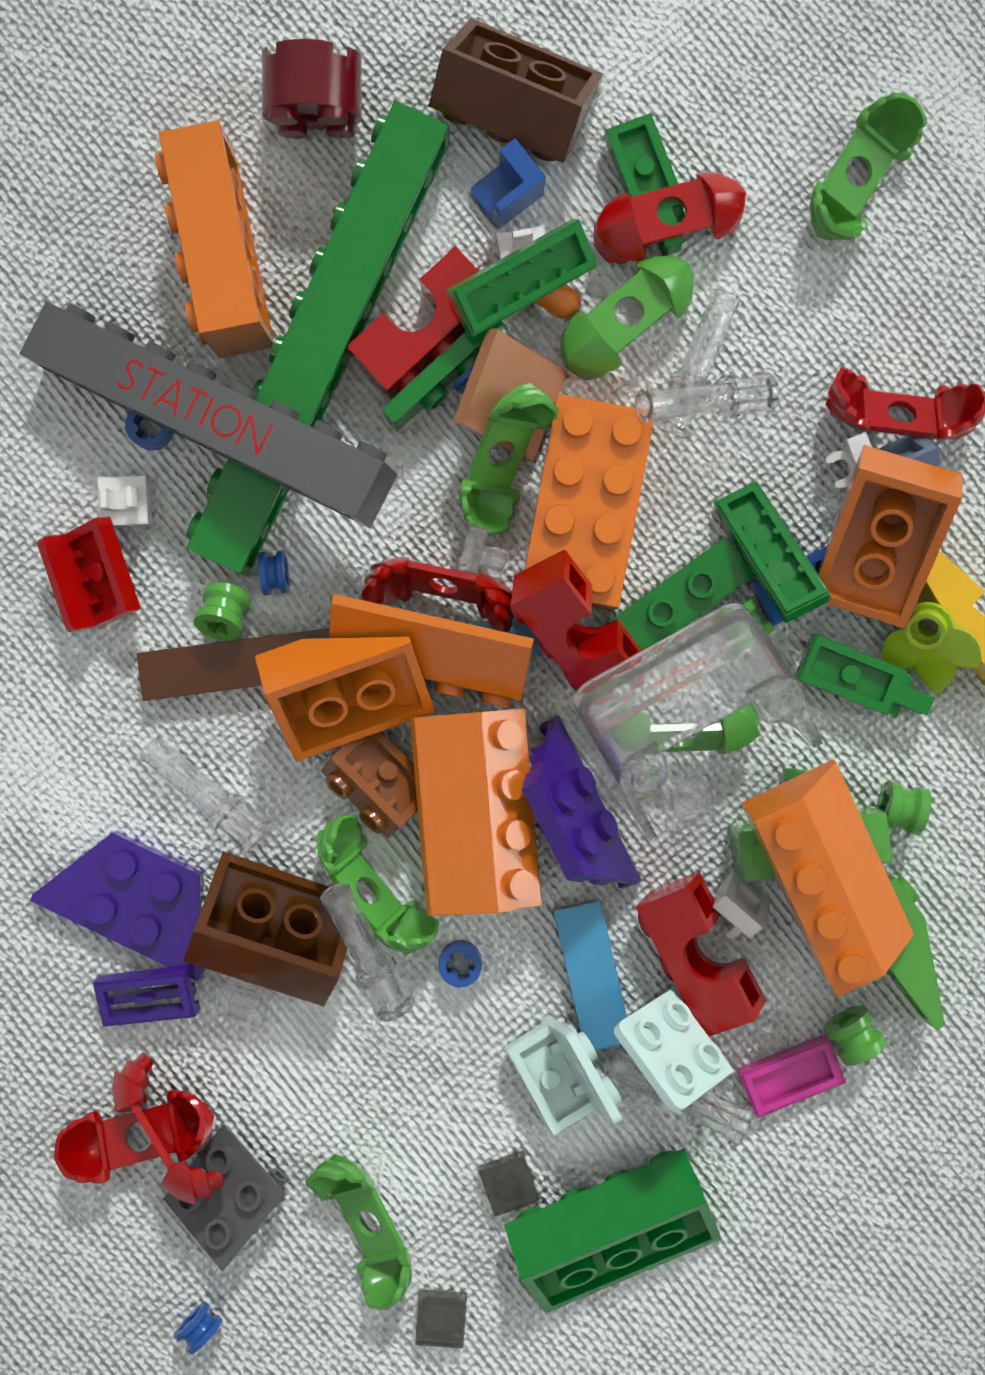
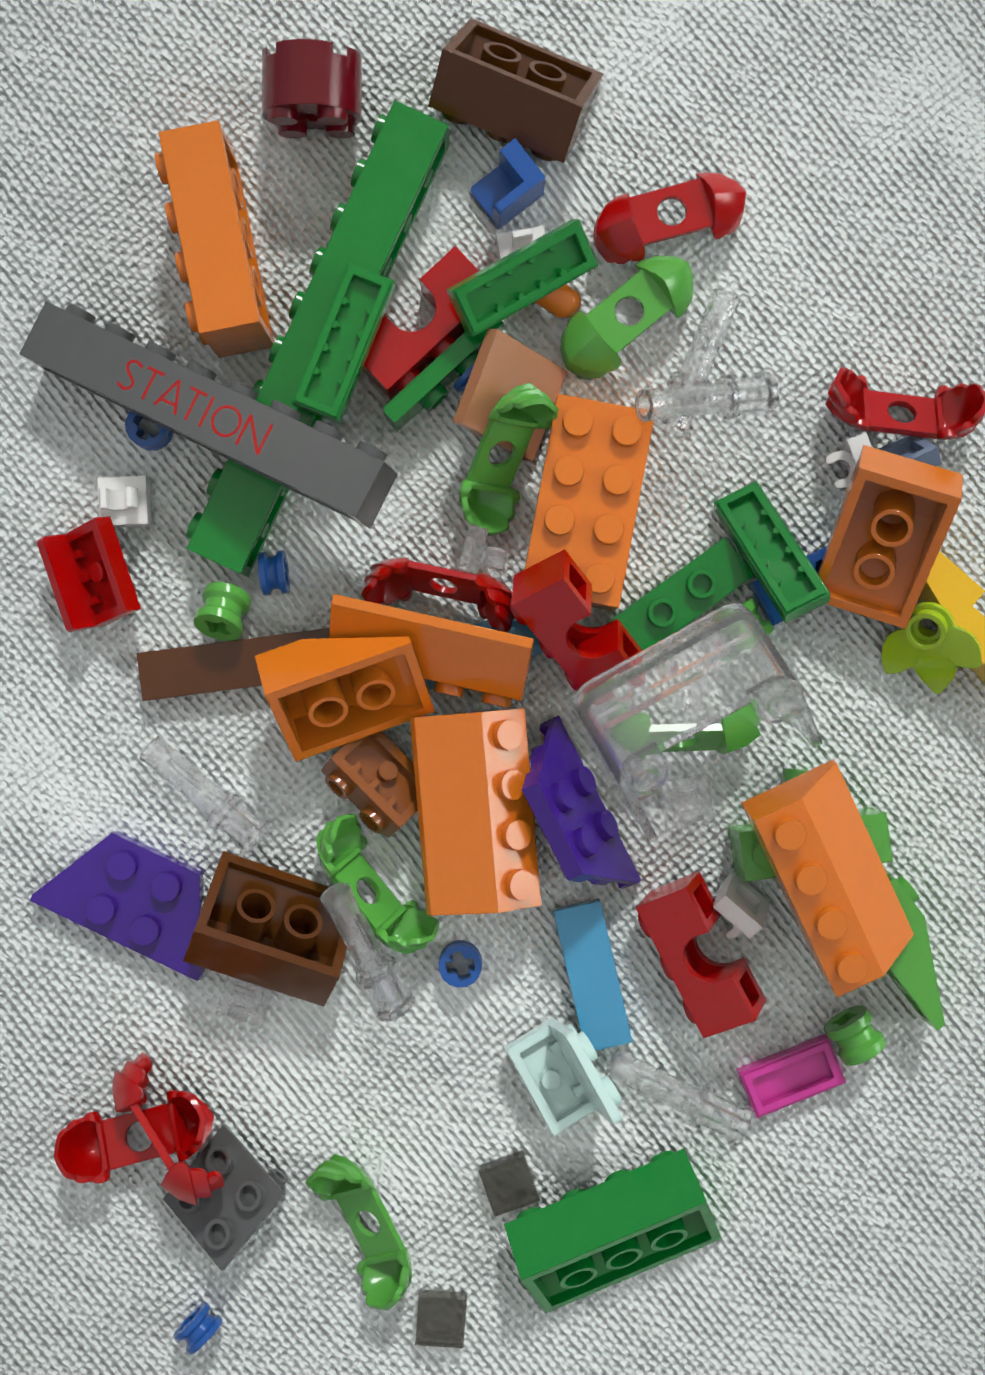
(144, 978): dark purple tile -> none
(343, 343): none -> green plate
(645, 168): green hinge -> none
(672, 1051): light aqua bracket -> none
(859, 678): green hinge -> none
(882, 134): bright green piece -> none
(905, 807): bright green wheel -> none

